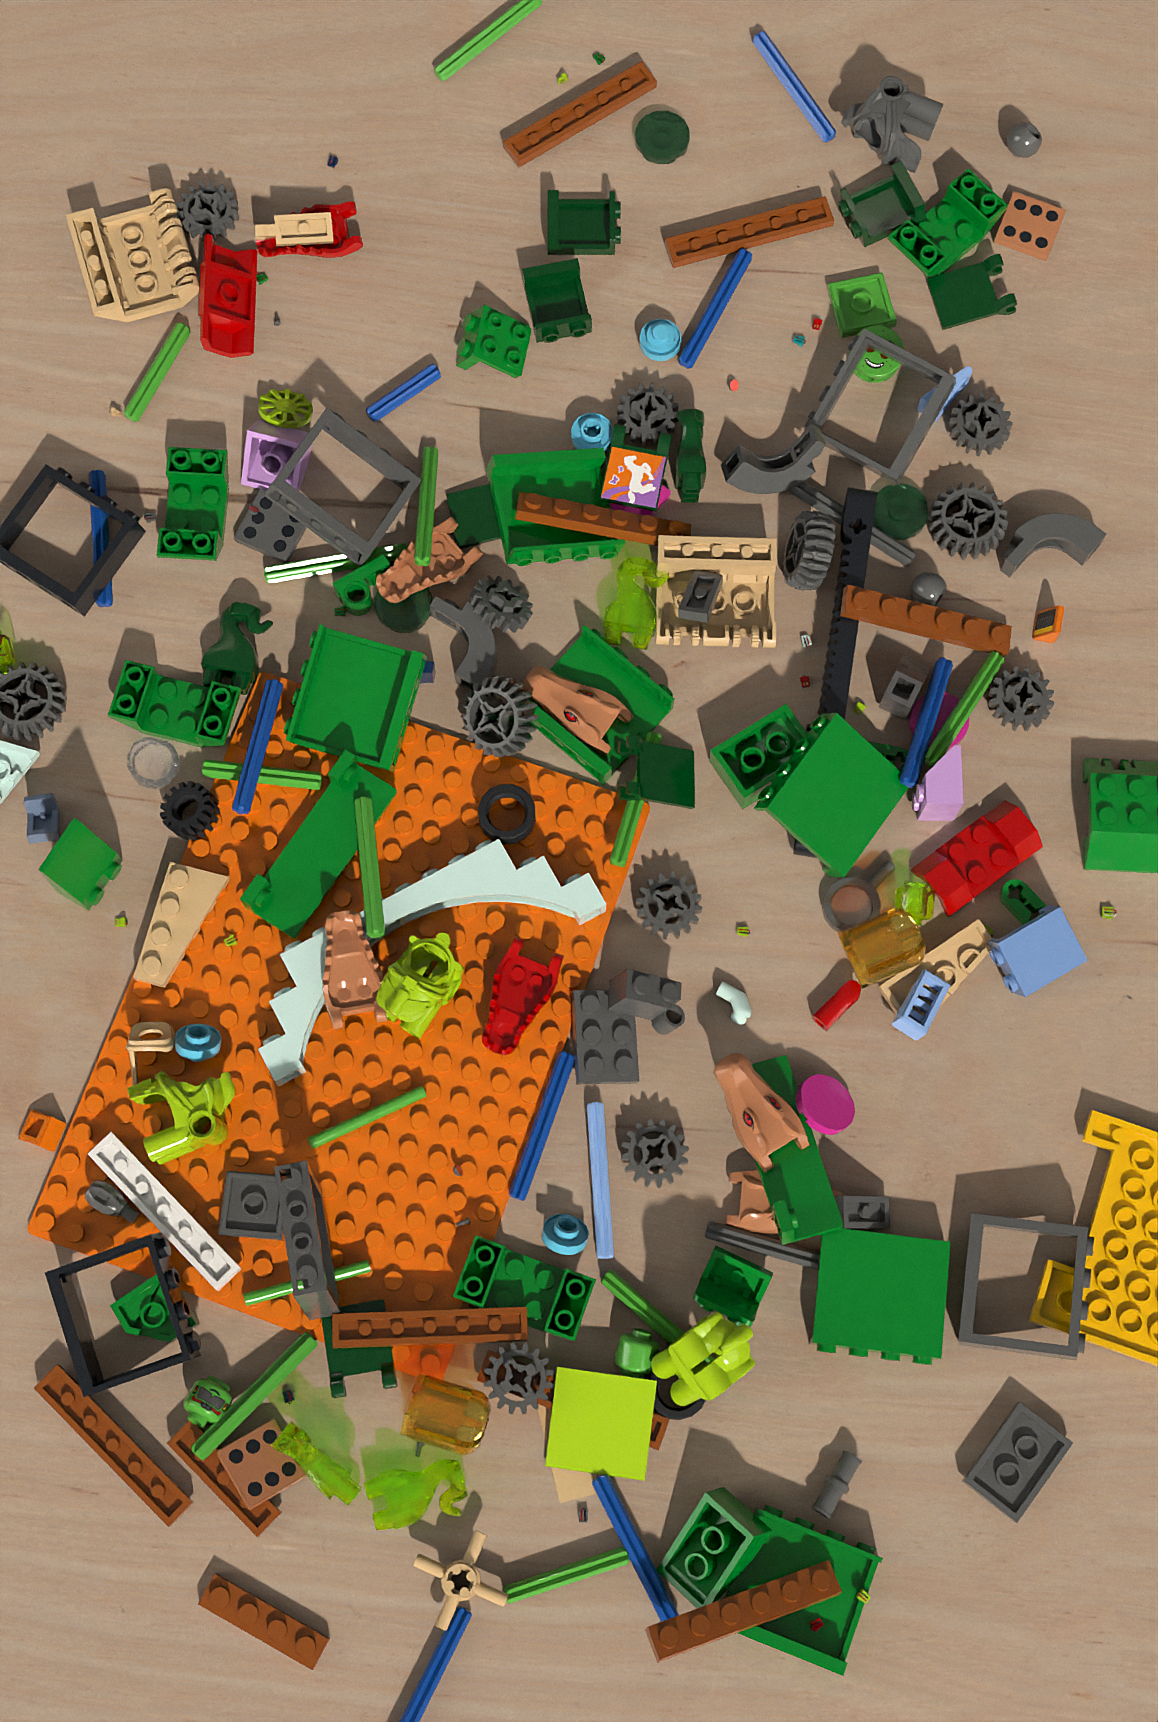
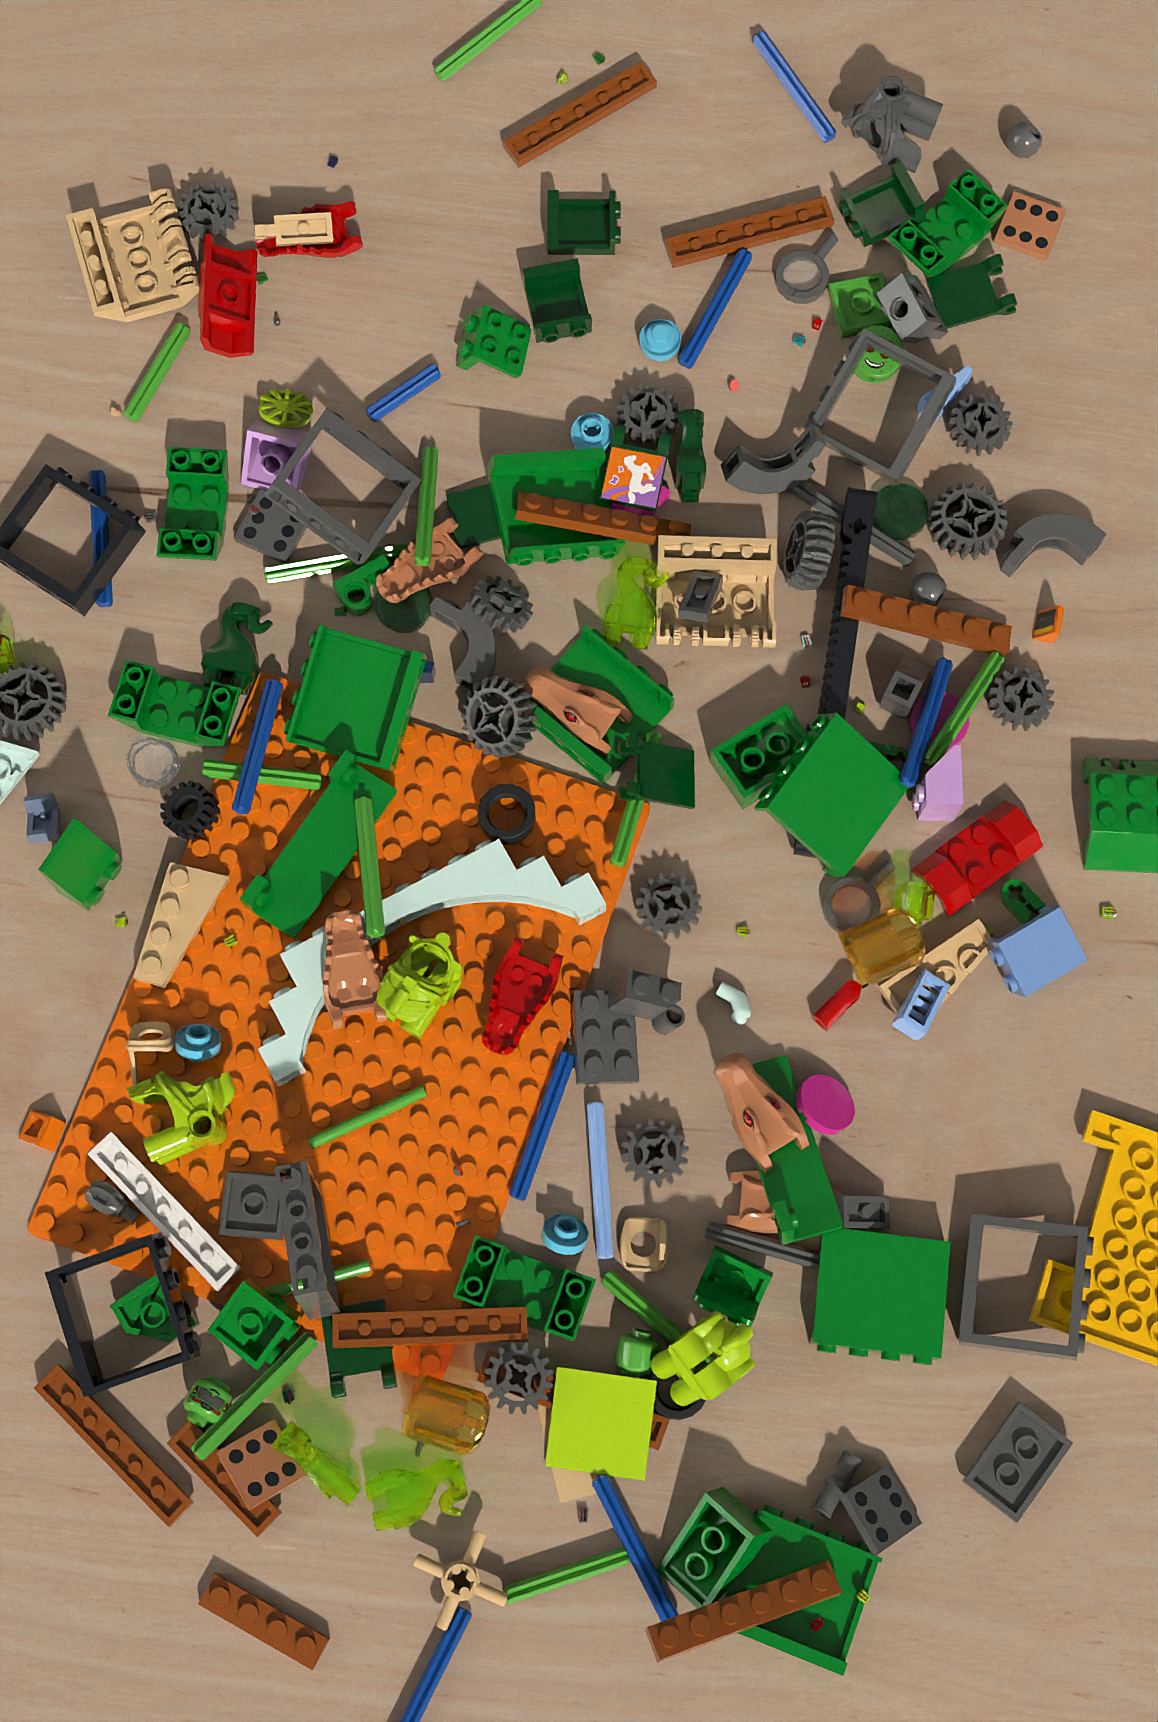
(255, 1324): none -> green plate
(659, 1231): none -> tan piece
(662, 137): clear green tile -> none
(804, 274): none -> dark grey piece
(880, 1510): none -> dark grey tile
(922, 317): none -> dark grey brick

